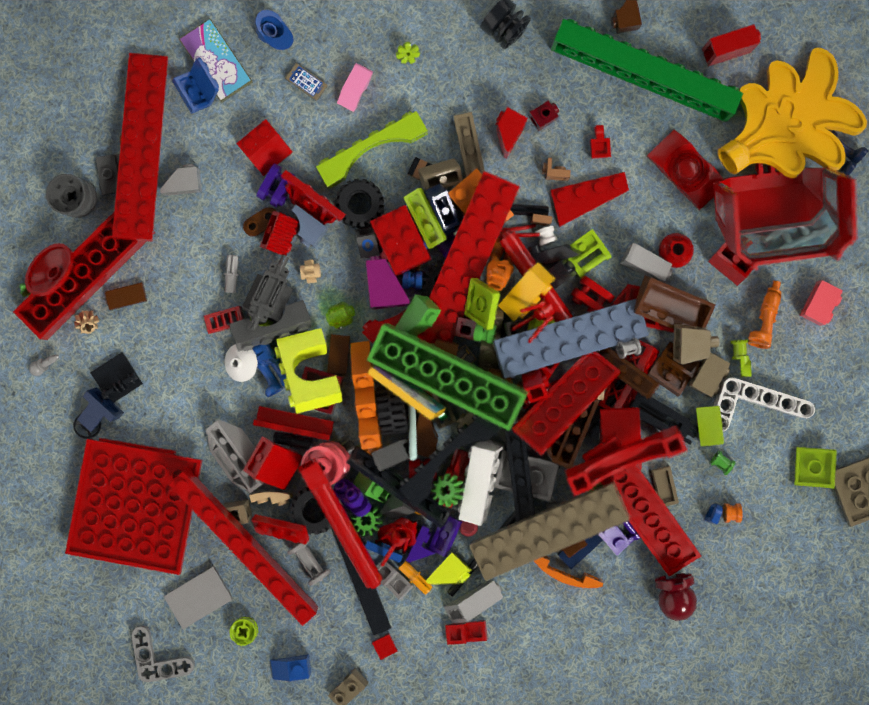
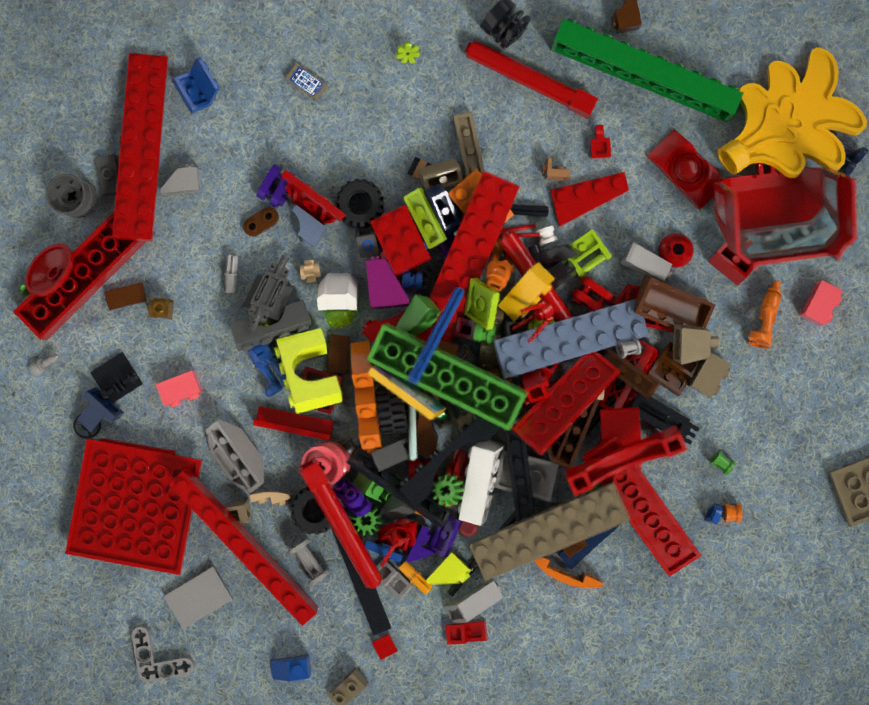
(86, 322): tan gear -> none
(161, 308): none -> pearl gold window
(179, 388): none -> coral brick
(209, 45): tile -> none
(239, 316): red slope -> none
(244, 631): lime wheel -> none
(246, 364): white dish -> none
(264, 147): red slope -> none
(273, 30): blue piece -> none
(273, 463): red panel -> none
(279, 233): red brick -> none
(280, 529): red plate -> none
(292, 440): black axle -> none
(338, 292): none -> white slope
(354, 87): bright pink slope -> none
(406, 130): lime arch -> none
(435, 336): none -> blue axle
(509, 128): red slope -> none
(541, 121): dark red brick -> none
(541, 220): medium nougat tile -> none
(576, 100): none -> red brick
(617, 540): plate -> none
(665, 485): dark tan tile -> none
(676, 597): dark red tile -> none
(710, 425): lime panel -> none
(731, 45): red brick -> none
(740, 352): lime connector -> none
(757, 398): white beam -> none
(815, 467): lime plate -> none

